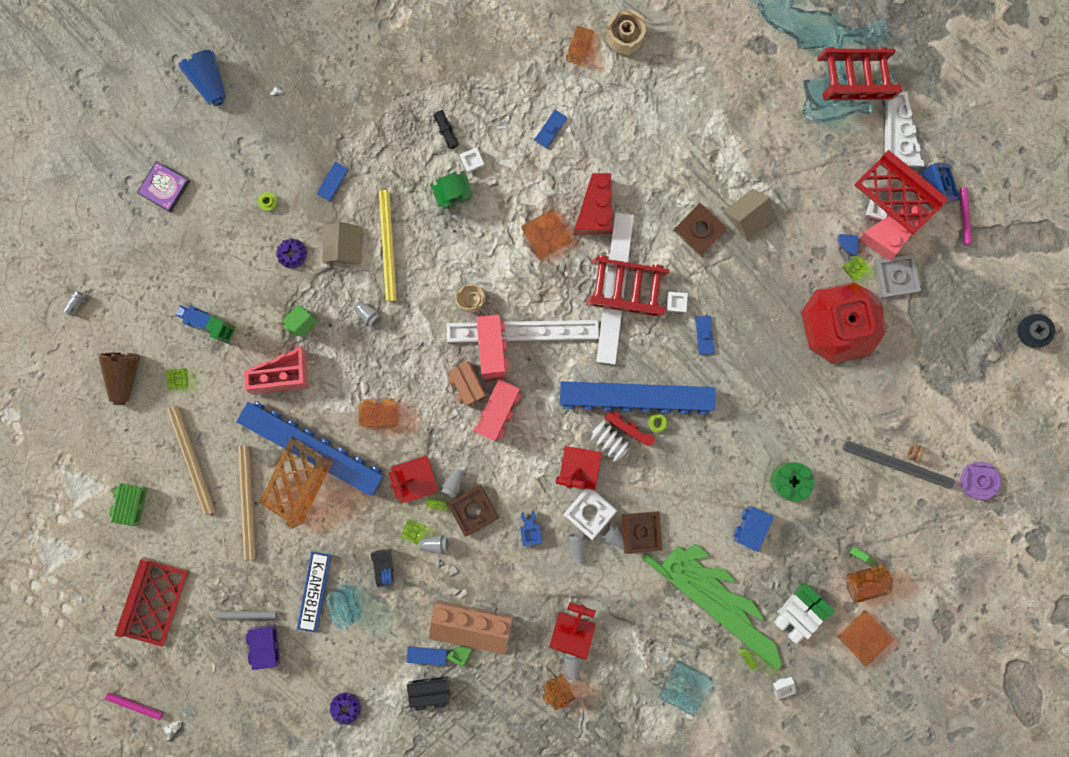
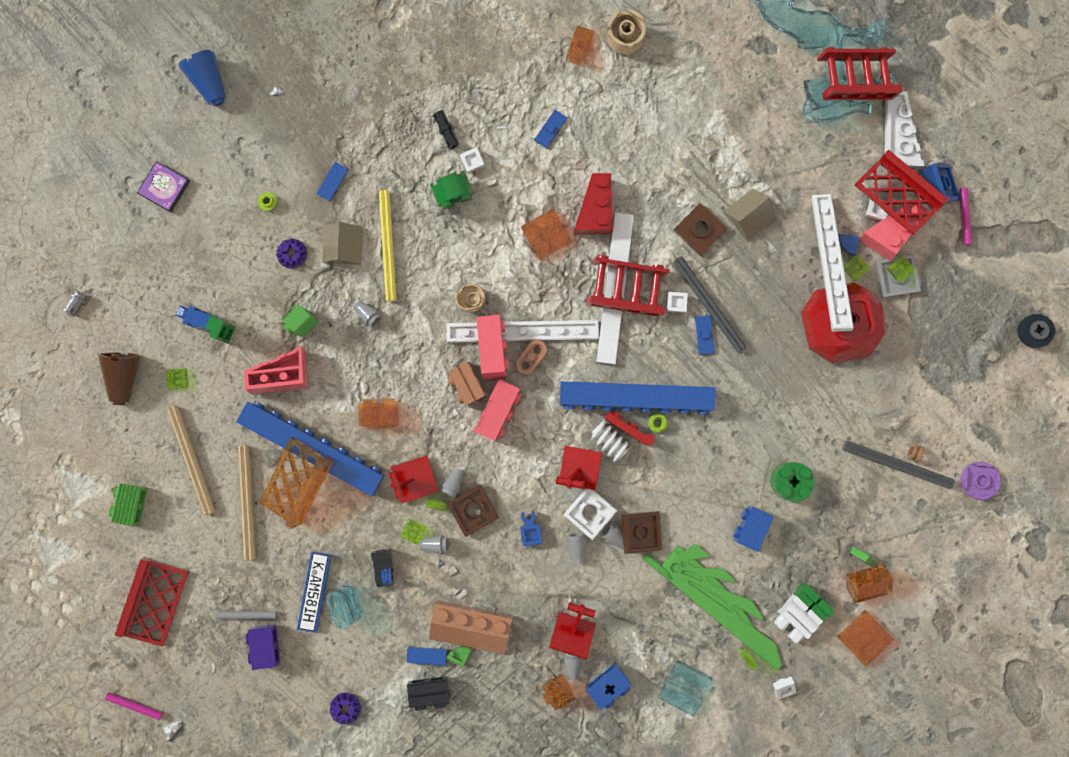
(531, 357): none -> nougat plate
(614, 677): none -> blue brick
(709, 304): none -> dark grey axle
(832, 263): none -> white tile
(900, 269): none -> clear neon green tile

